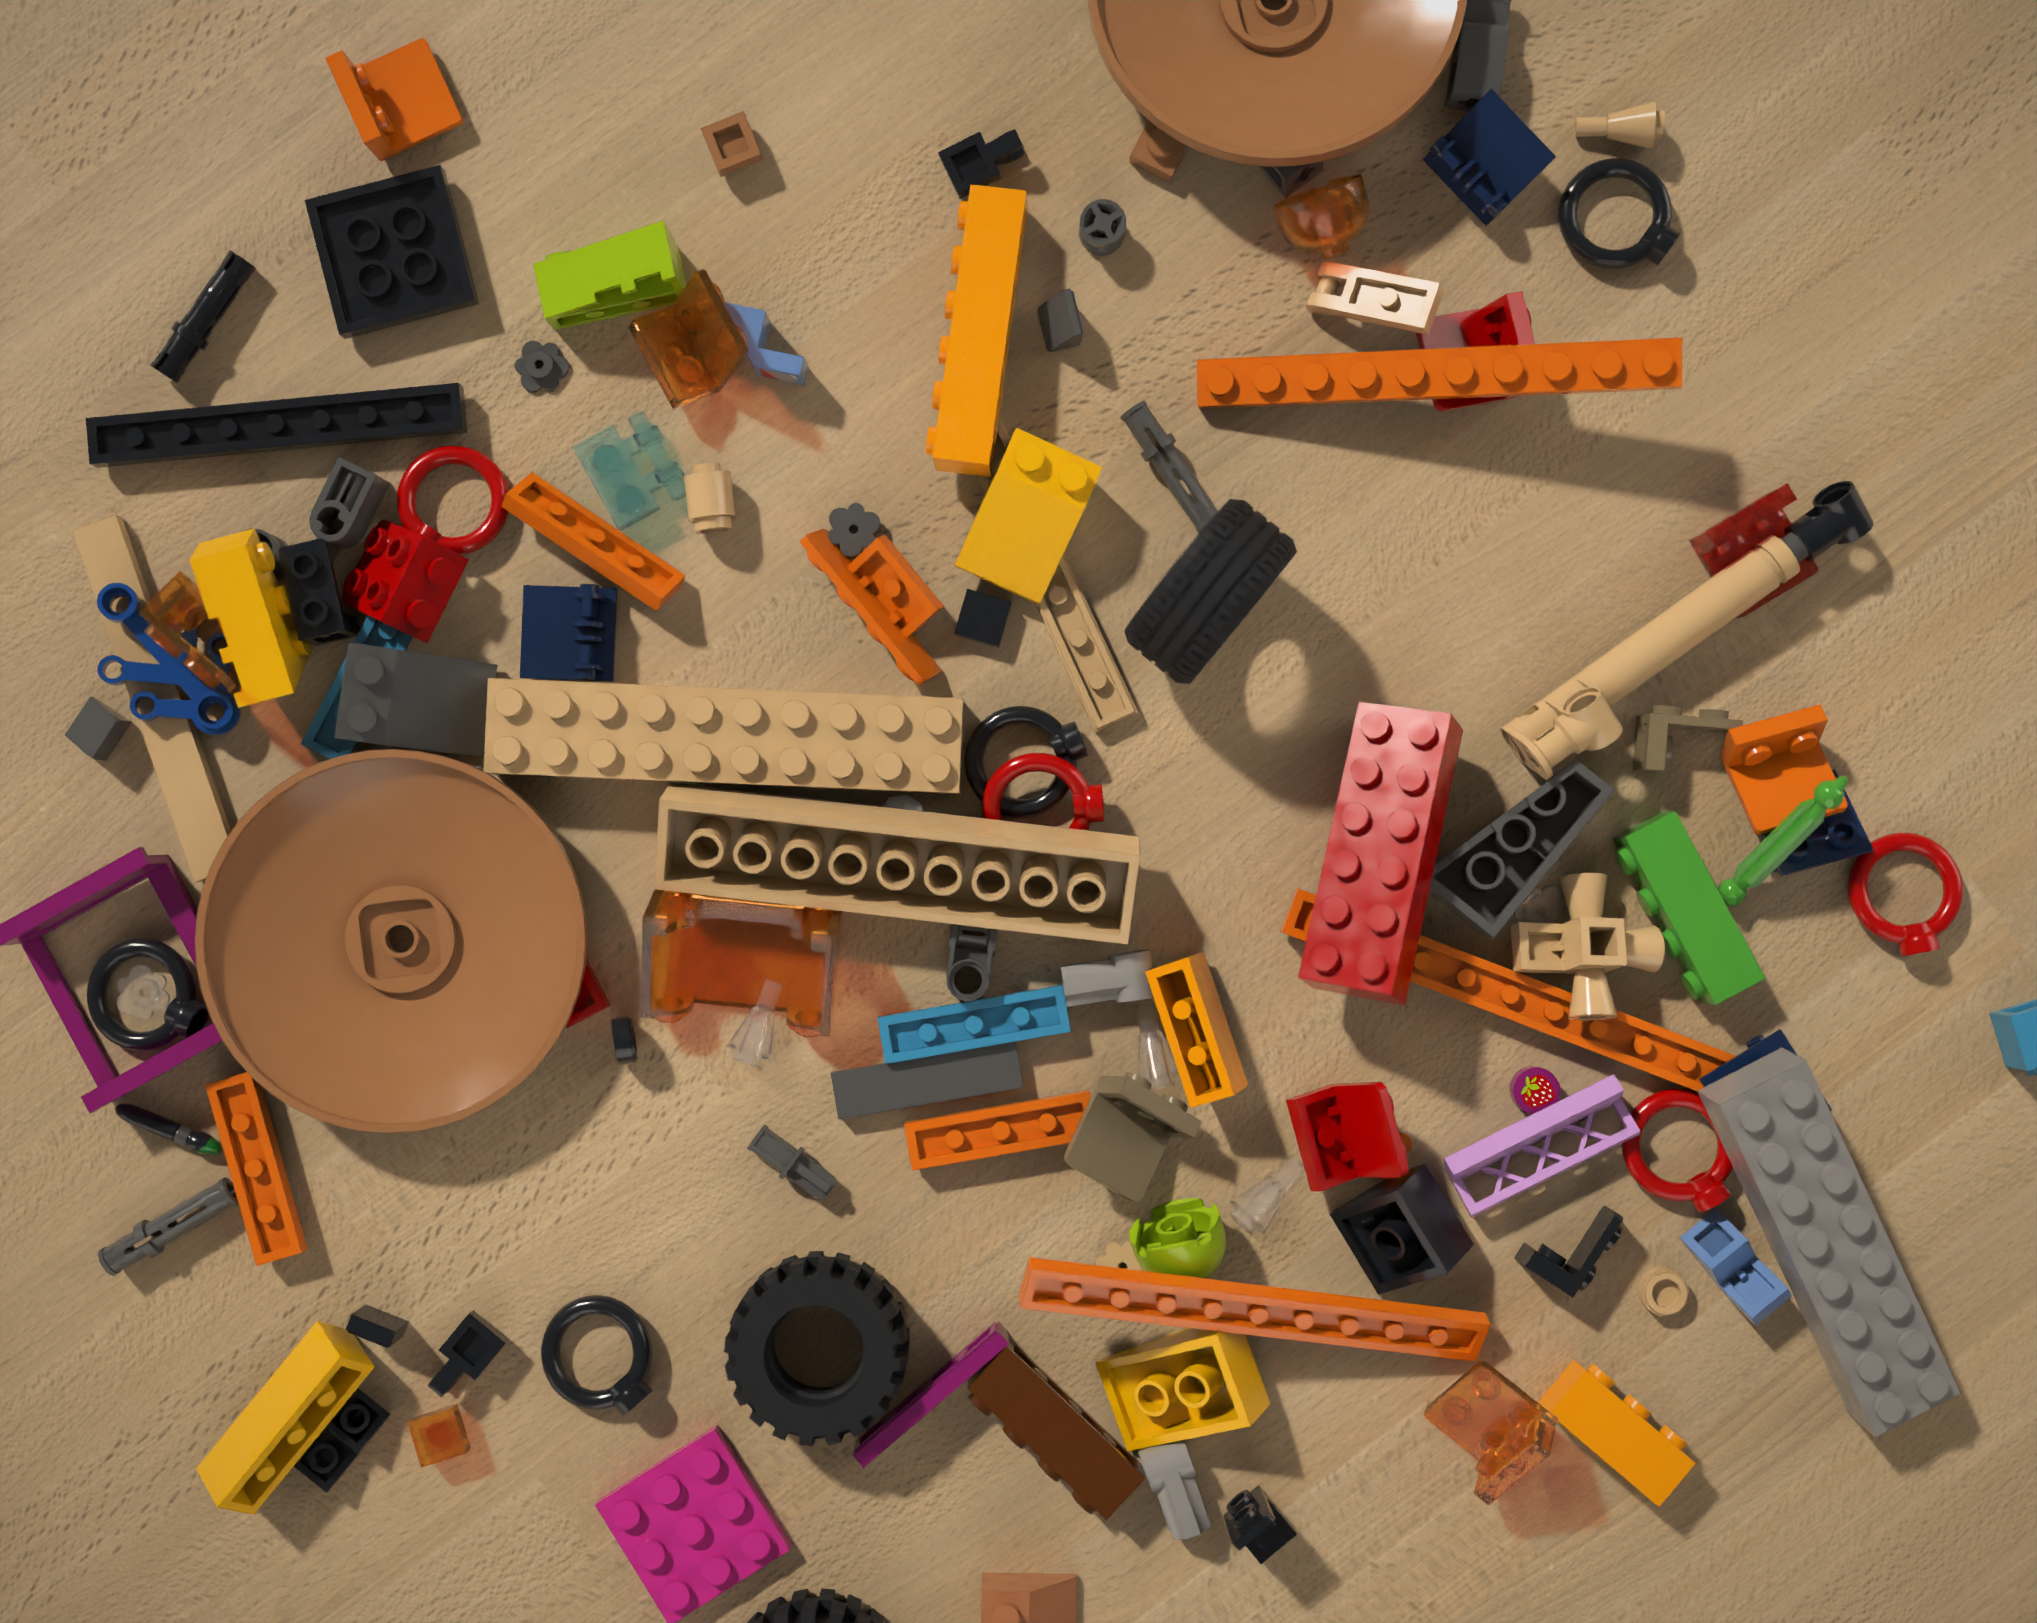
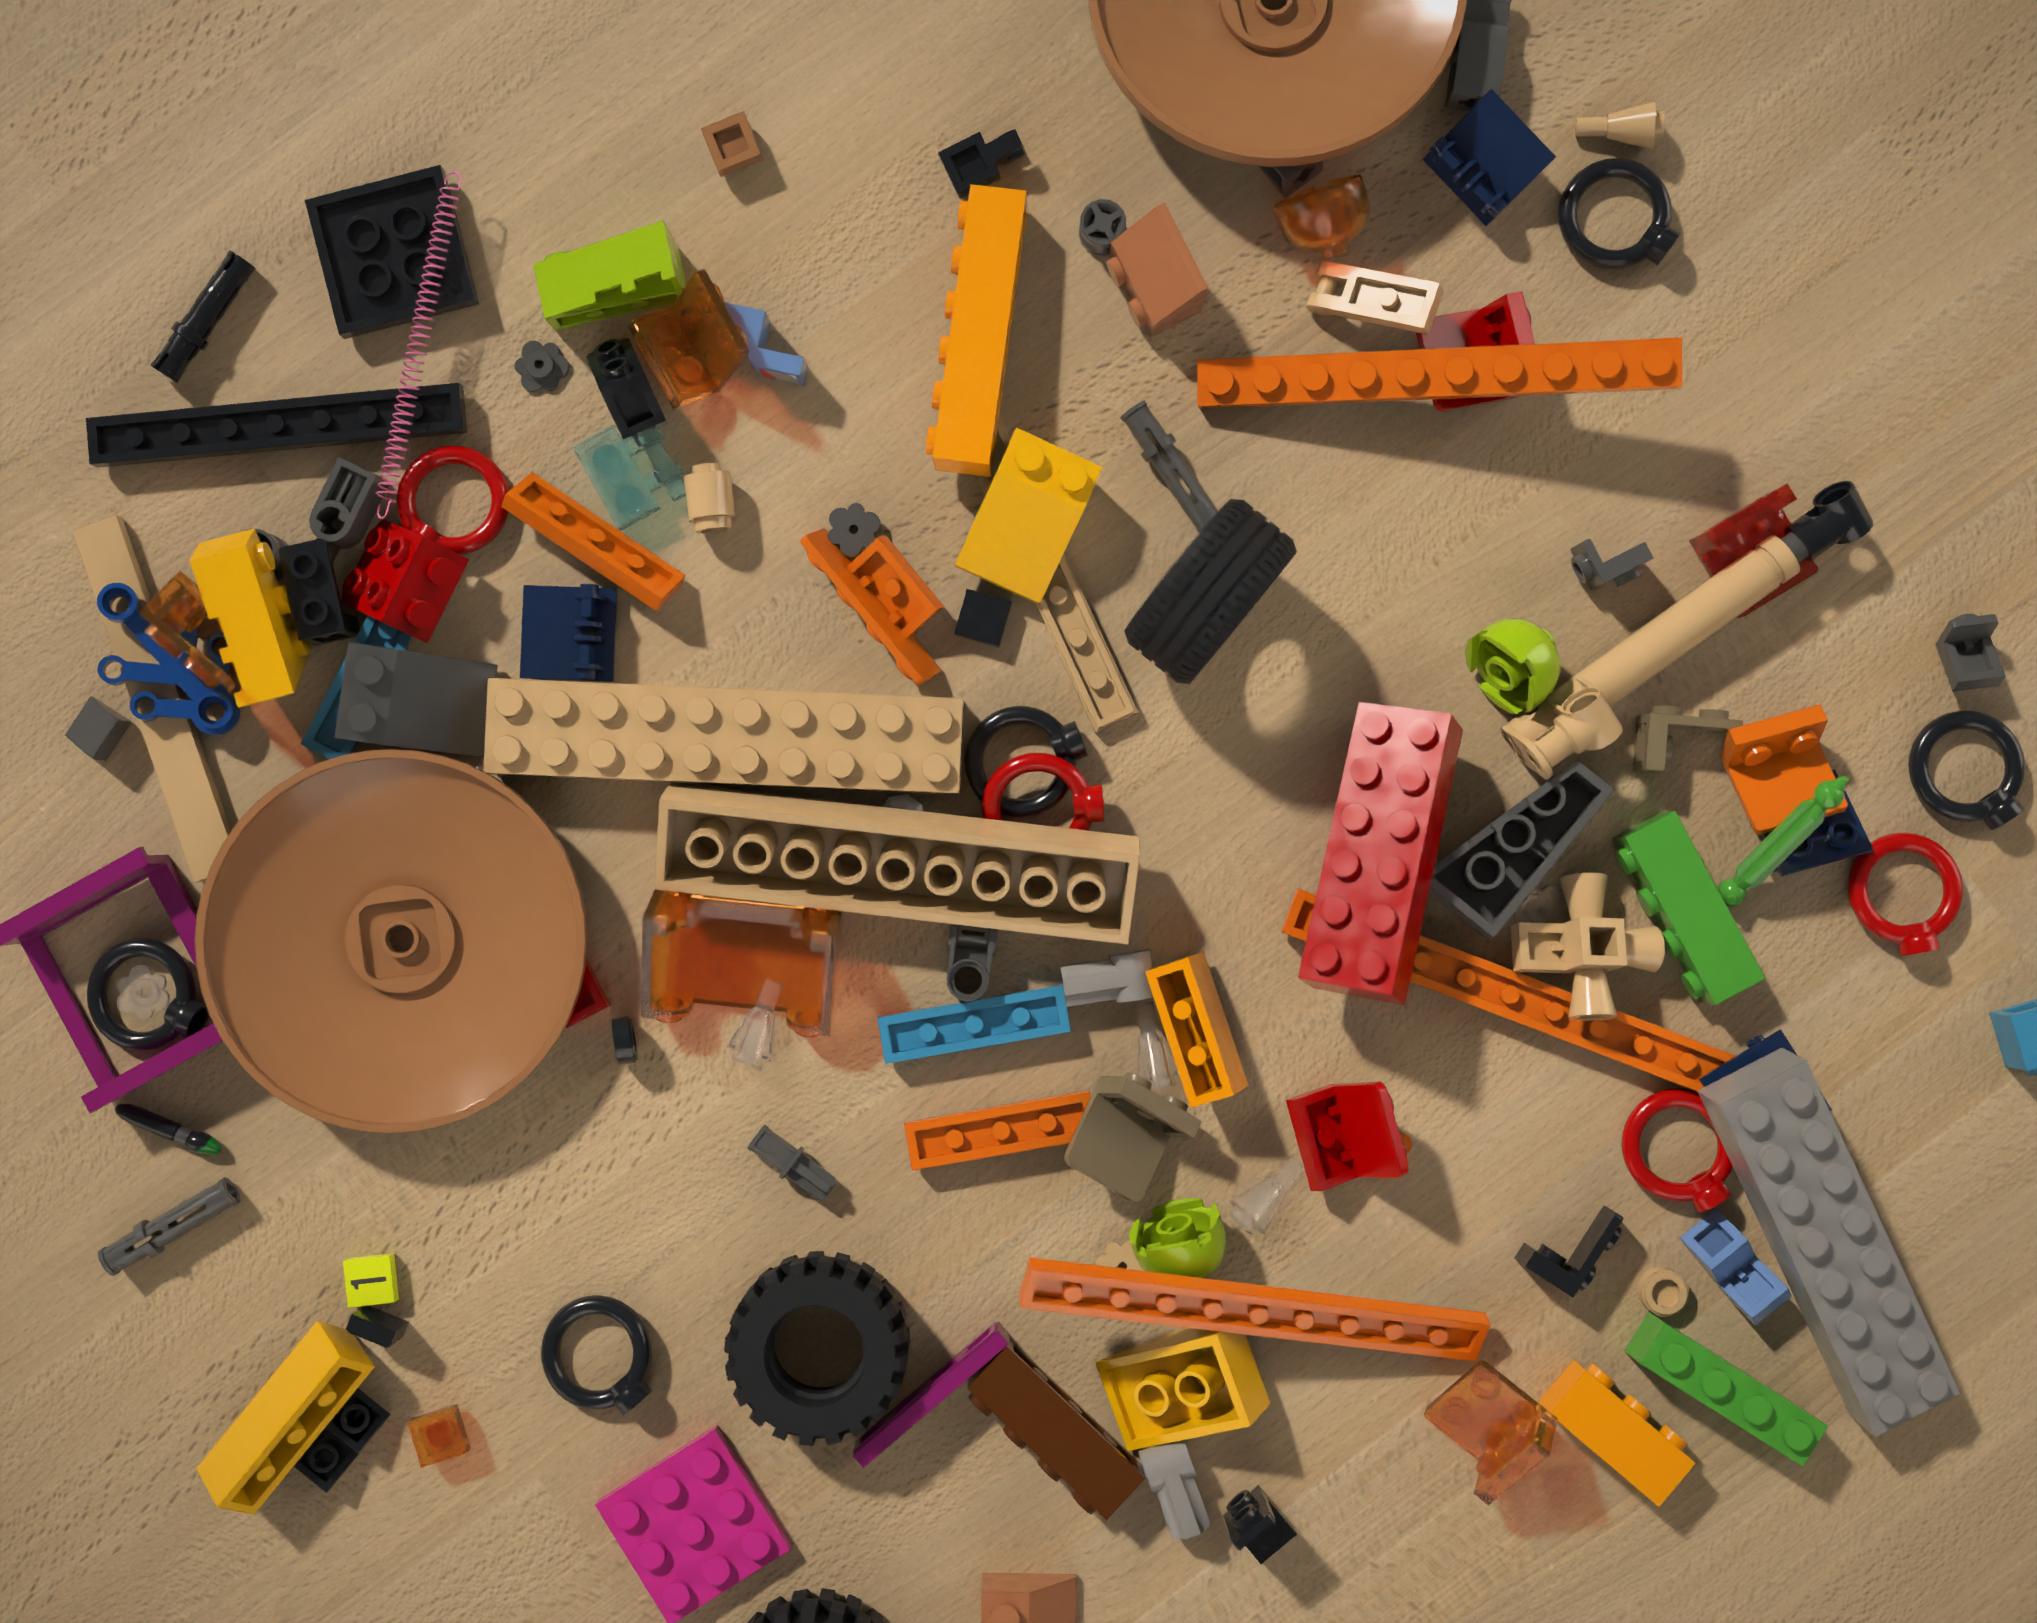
(256, 1168): orange plate -> none
(370, 1280): none -> neon yellow tile
(395, 447): none -> bright pink piece
(396, 98): orange bracket -> none
(469, 1351): black plate -> none
(624, 387): none -> black bracket
(926, 1080): dark grey tile -> none
(1061, 321): dark grey slope -> none
(1157, 152): medium nougat plate -> none
(1157, 272): none -> nougat slope
(1403, 1231): black slope -> none
(1515, 662): none -> lime cylinder
(1534, 1089): tile -> none
(1534, 1129): lavender fence -> none
(1621, 568): none -> dark grey bracket
(1726, 1389): none -> bright green brick
(1970, 653): none -> dark grey bracket
(1994, 808): none -> black piece

